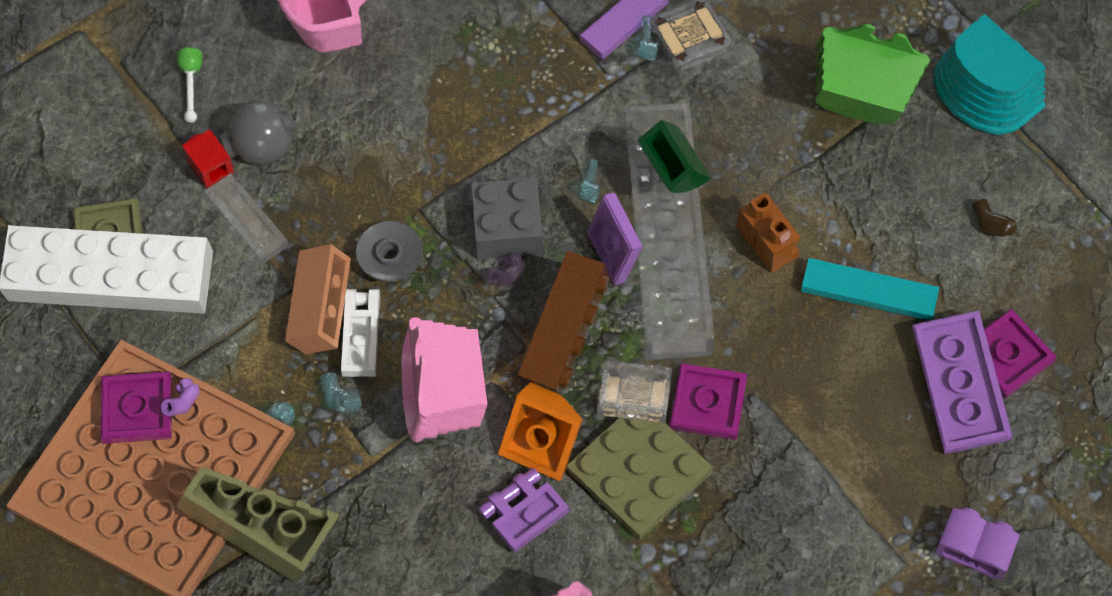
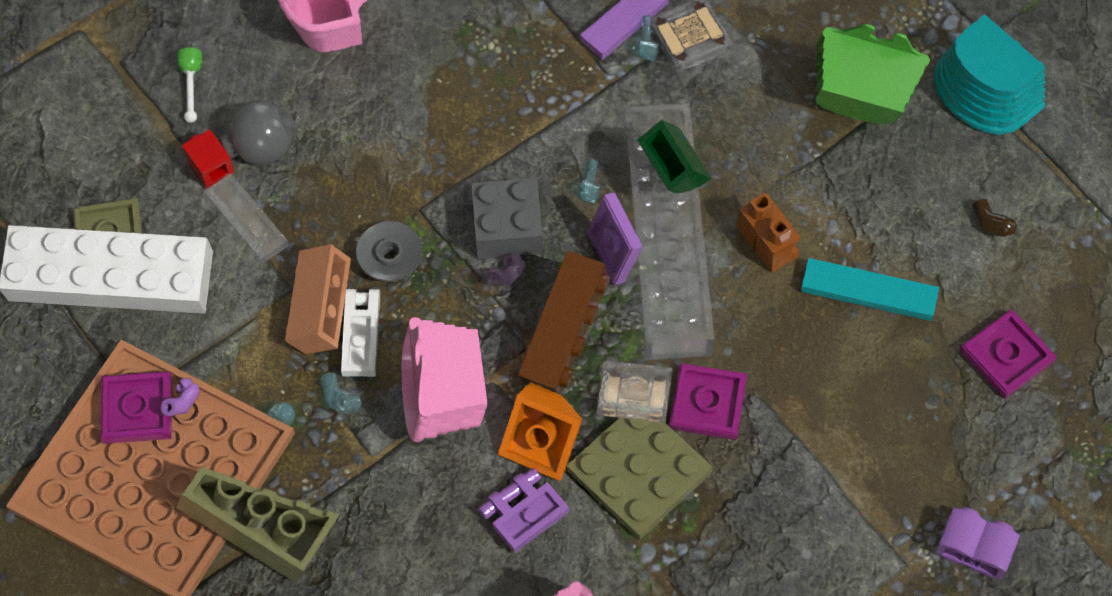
(962, 382): medium lavender tile -> none

